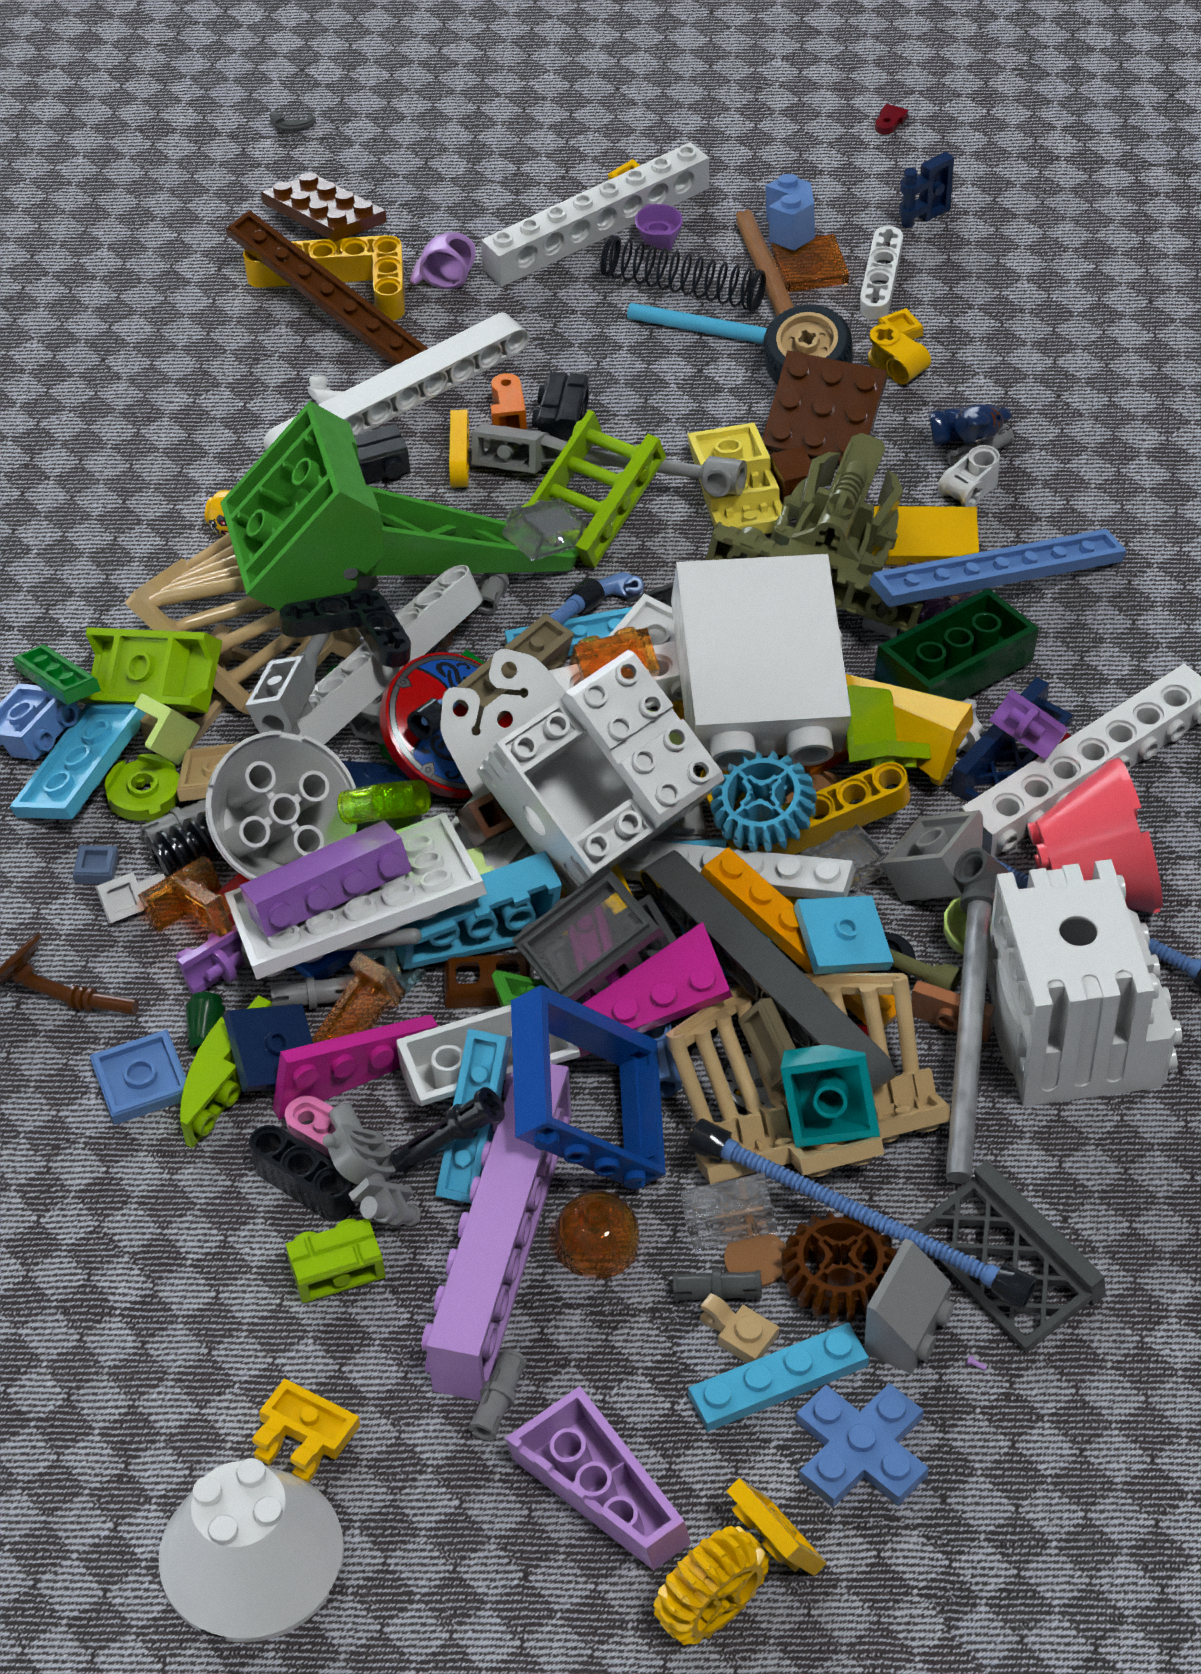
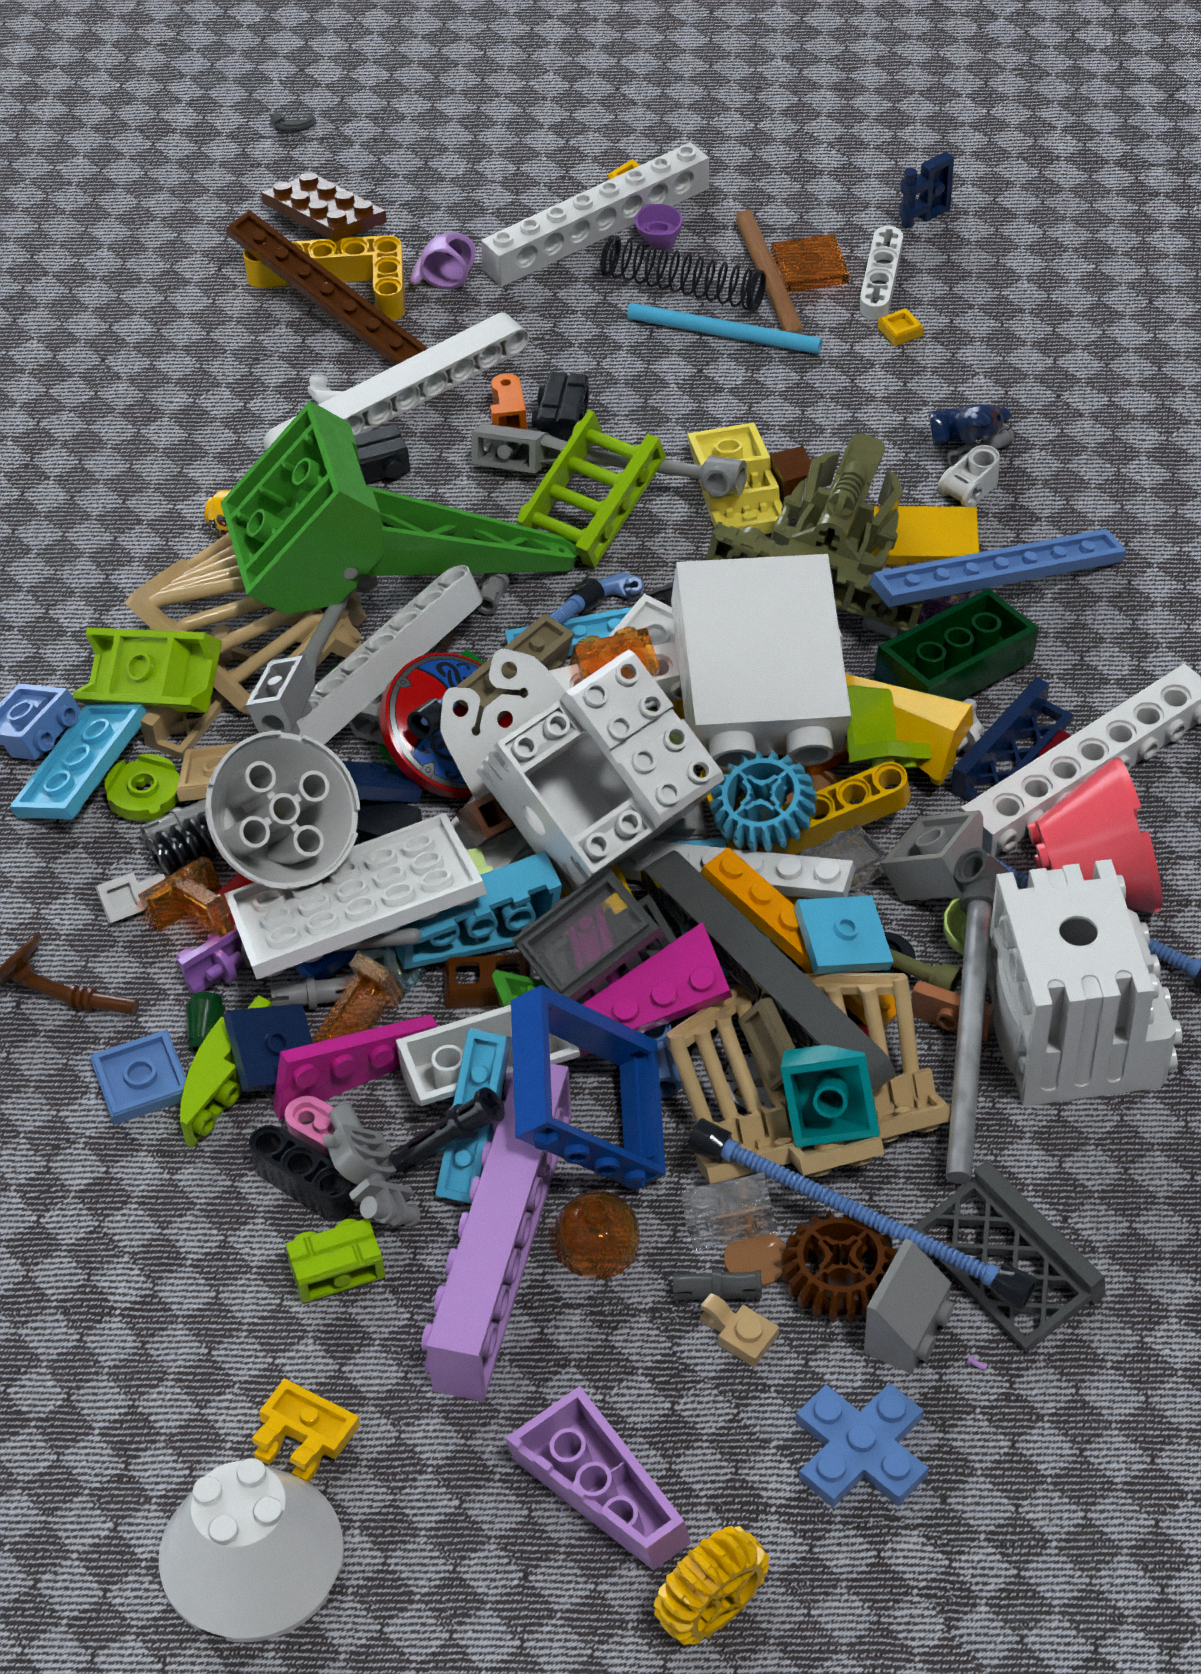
(56, 674): green tile -> none
(95, 864): sand blue tile -> none
(172, 731): yellowish green panel -> none
(325, 878): medium lavender brick -> none
(356, 609): black beam -> none
(383, 802): clear neon green beam -> none
(459, 448): yellow beam -> none
(497, 1394): light grey pin -> none
(544, 528): clear brick -> none
(778, 1377): medium azure plate -> none
(781, 1536): yellow plate -> none
(790, 211): medium blue brick -> none
(807, 331): wheel -> none
(822, 404): reddish brown plate -> none
(890, 118): dark red piece -> none
(897, 354): yellow piece -> none
(1028, 724): medium lavender hips -> none

